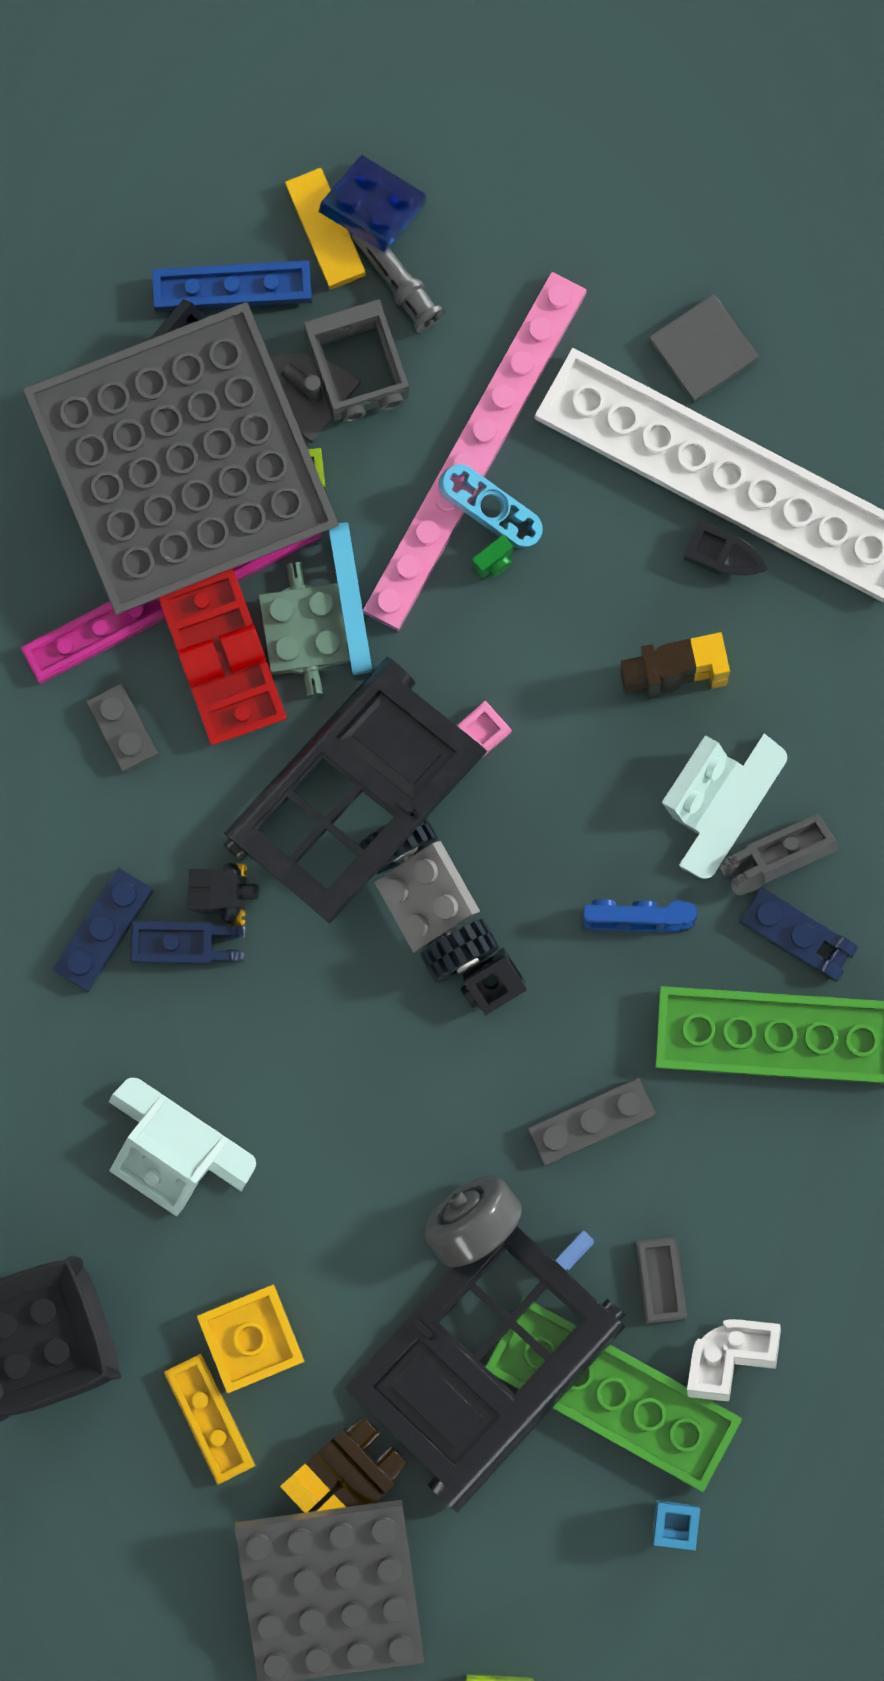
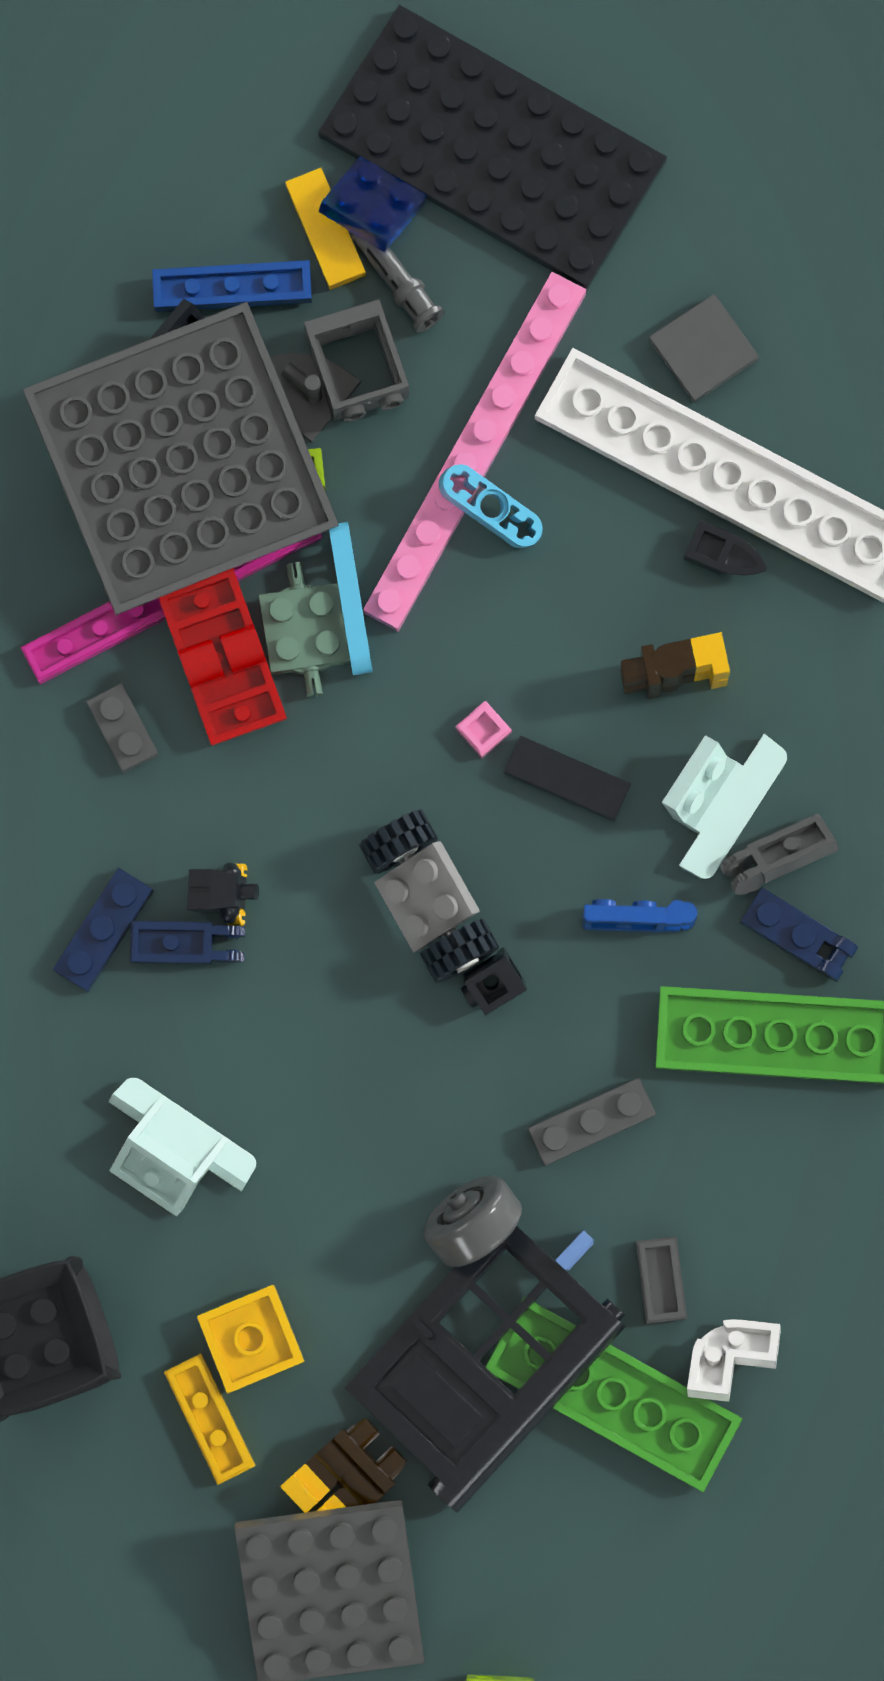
(390, 750): black door -> none
(493, 147): none -> black plate
(494, 558): green plate -> none
(567, 778): none -> black tile
(675, 1525): dark azure brick -> none

